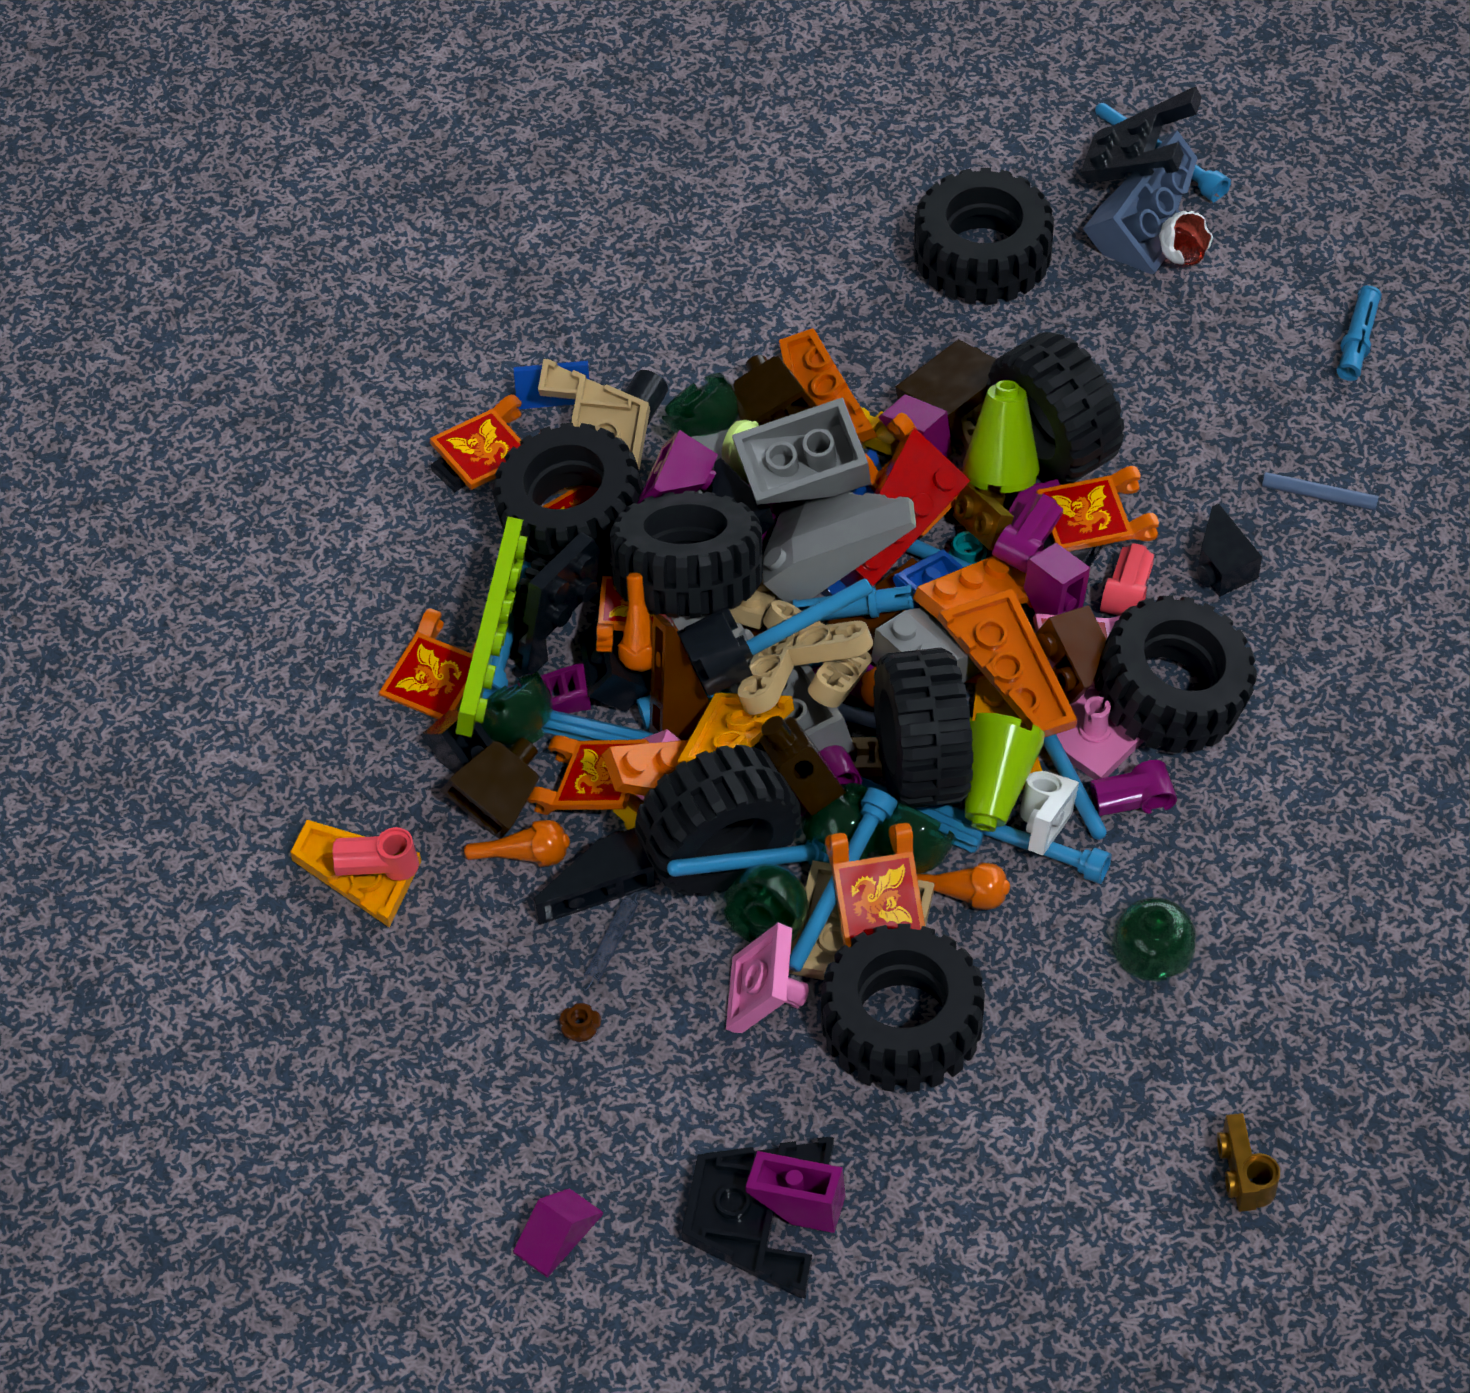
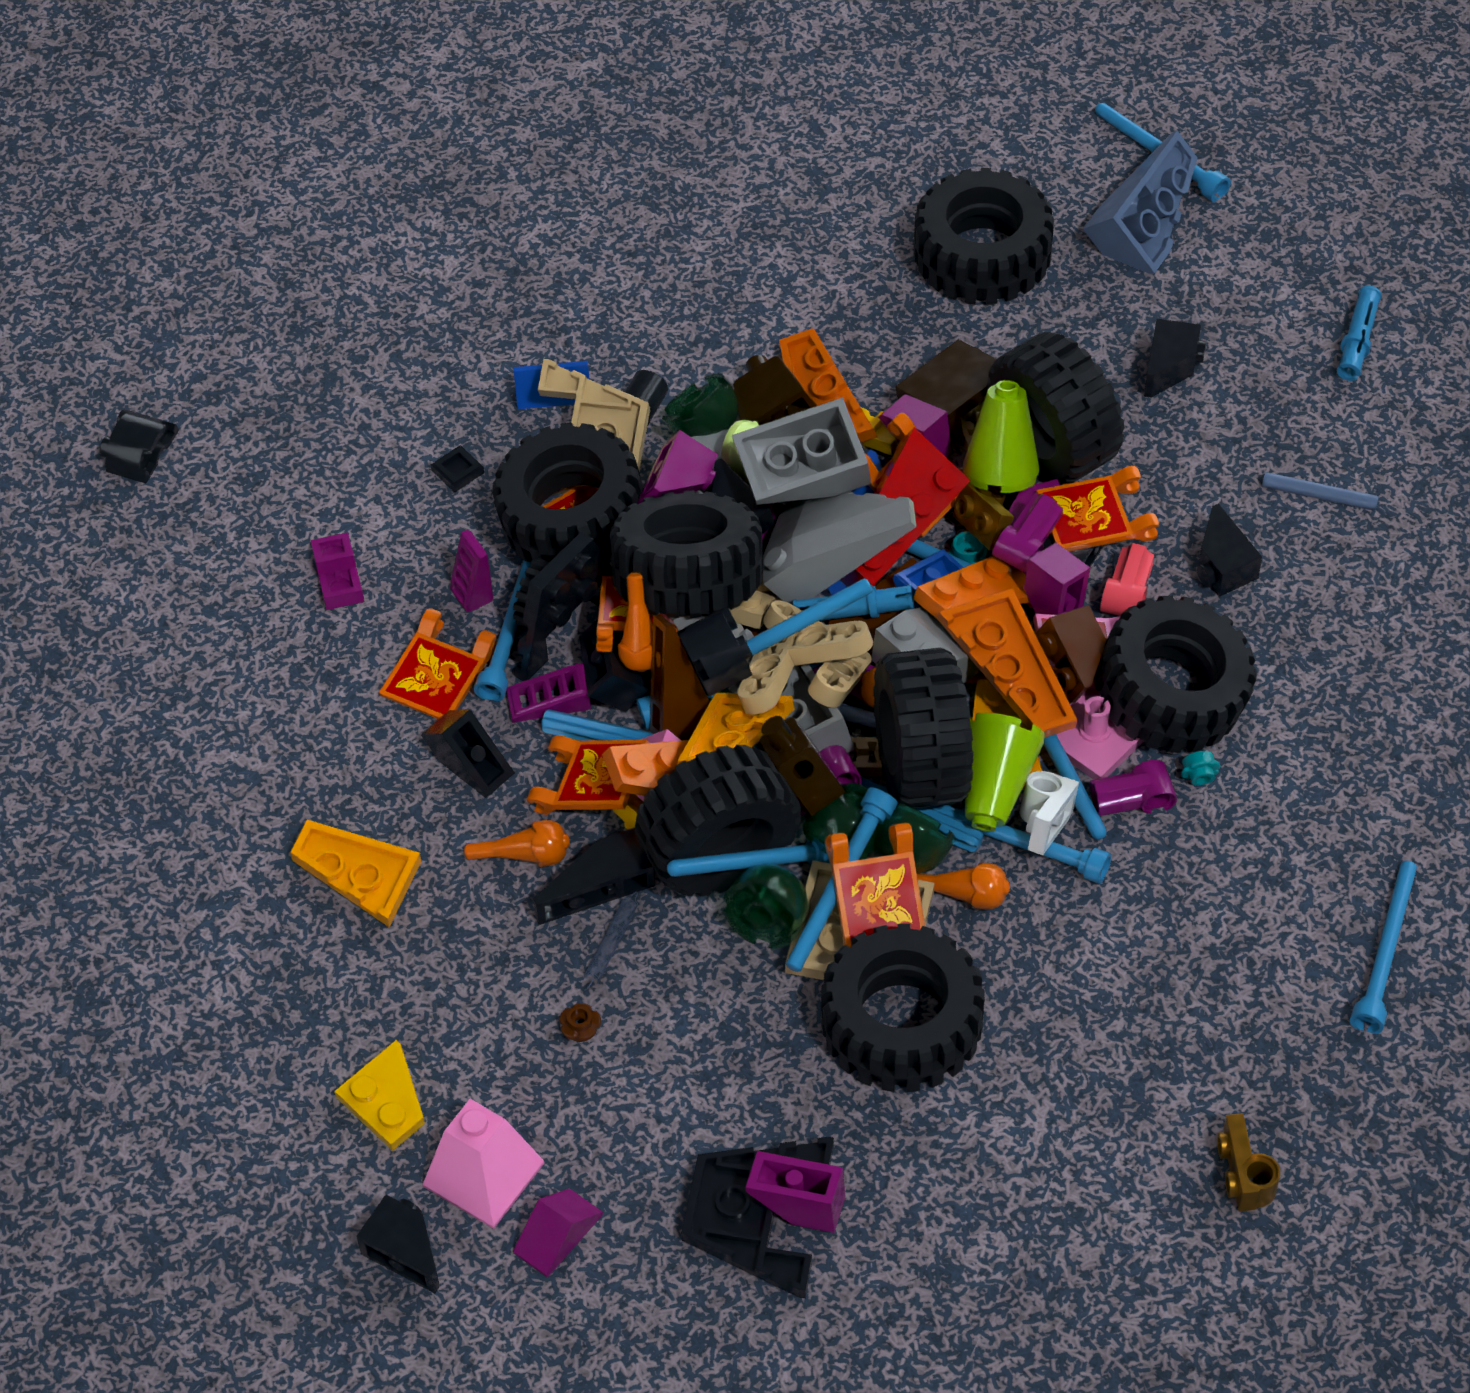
(136, 445): none -> black cylinder
(337, 571): none -> magenta slope
(376, 854): coral piece -> none
(384, 1097): none -> yellow wing
(400, 1242): none -> black slope
(471, 574): none -> magenta slope
(480, 443): flag -> none
(481, 1164): none -> bright pink slope
(493, 626): lime wing -> none
(495, 785): dark brown torso -> none
(519, 710): clear green cylinder -> none
(761, 980): bright pink tile -> none
(1132, 142): black wing -> none
(1154, 939): clear green cylinder -> none
(1173, 355): none -> black slope
(1185, 238): clear red hair -> none
(1200, 767): none -> teal plate
(1371, 1007): none -> dark azure piece

